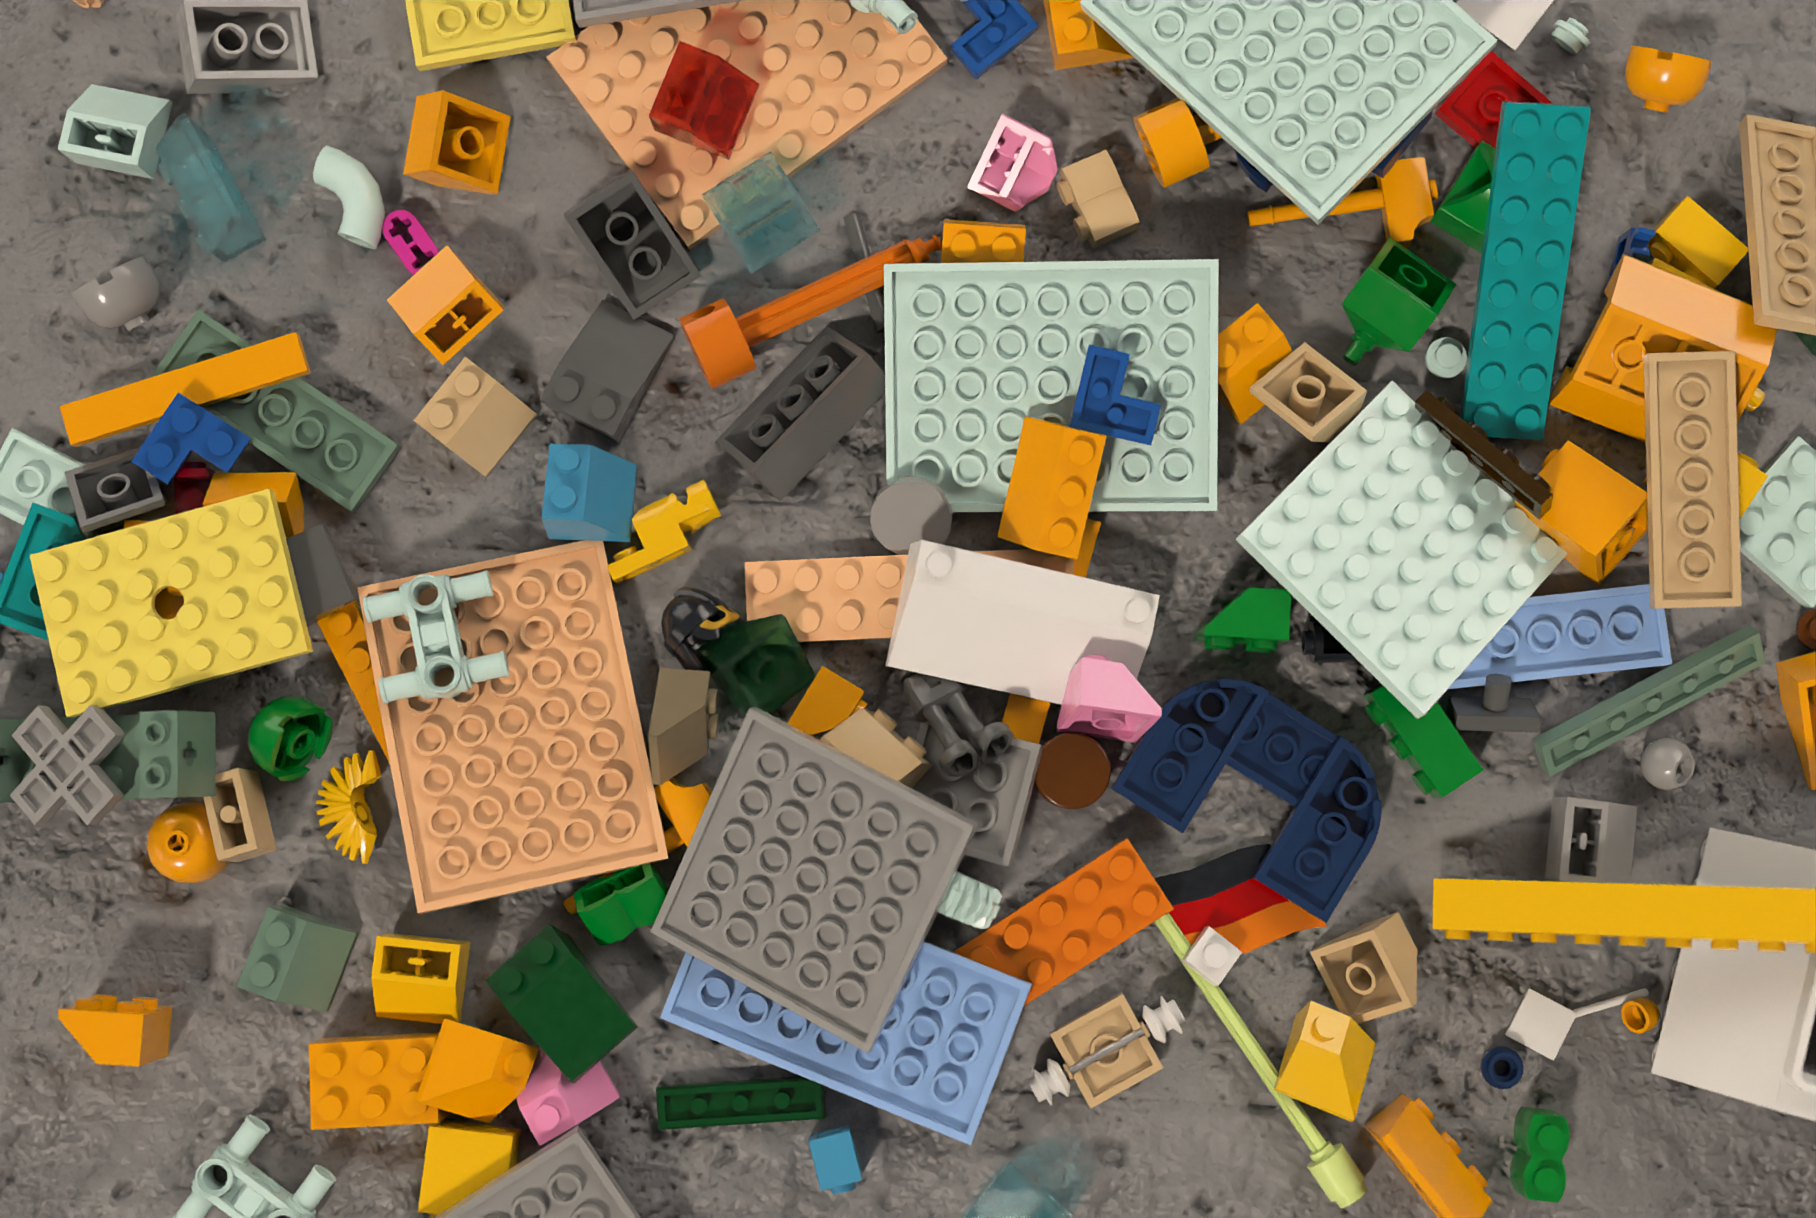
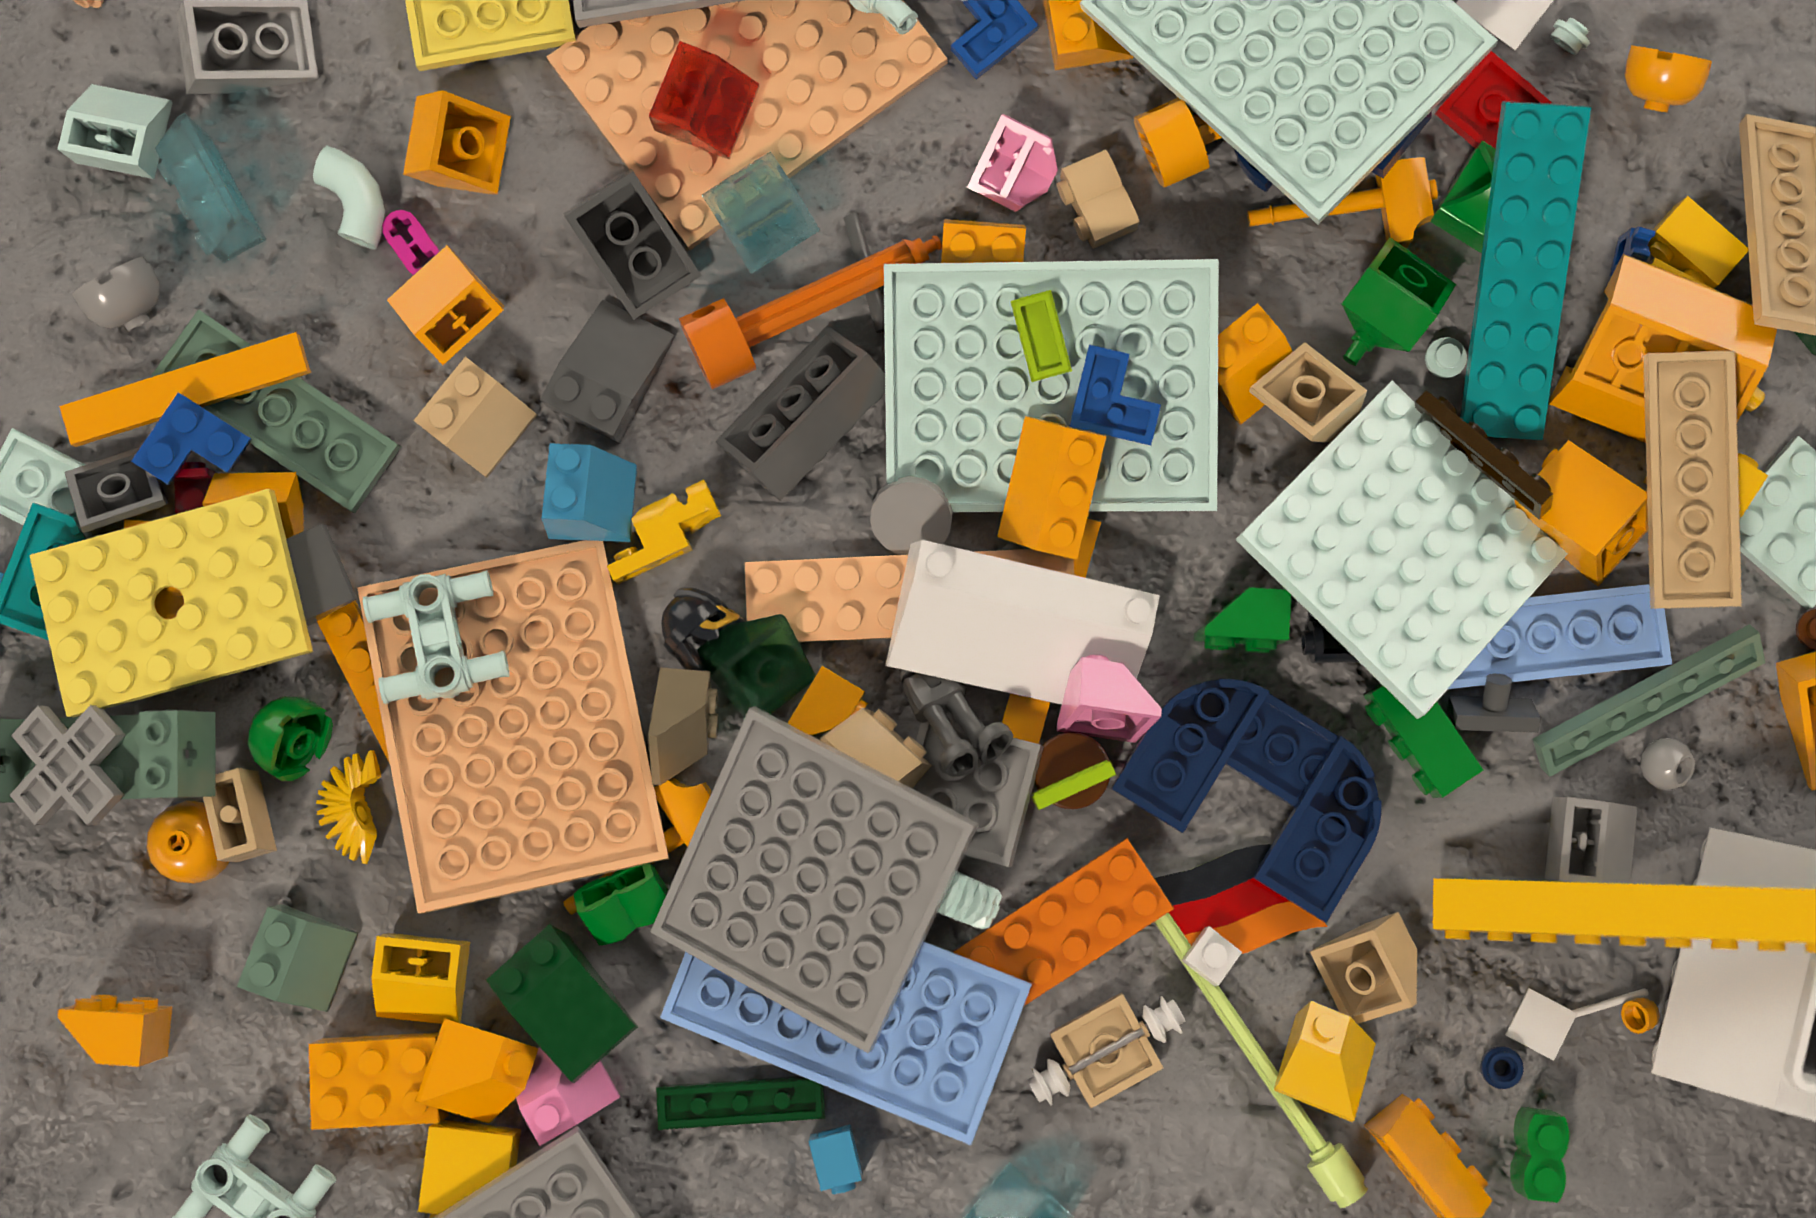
(1041, 336): none -> lime tile
(1073, 784): none -> lime tile

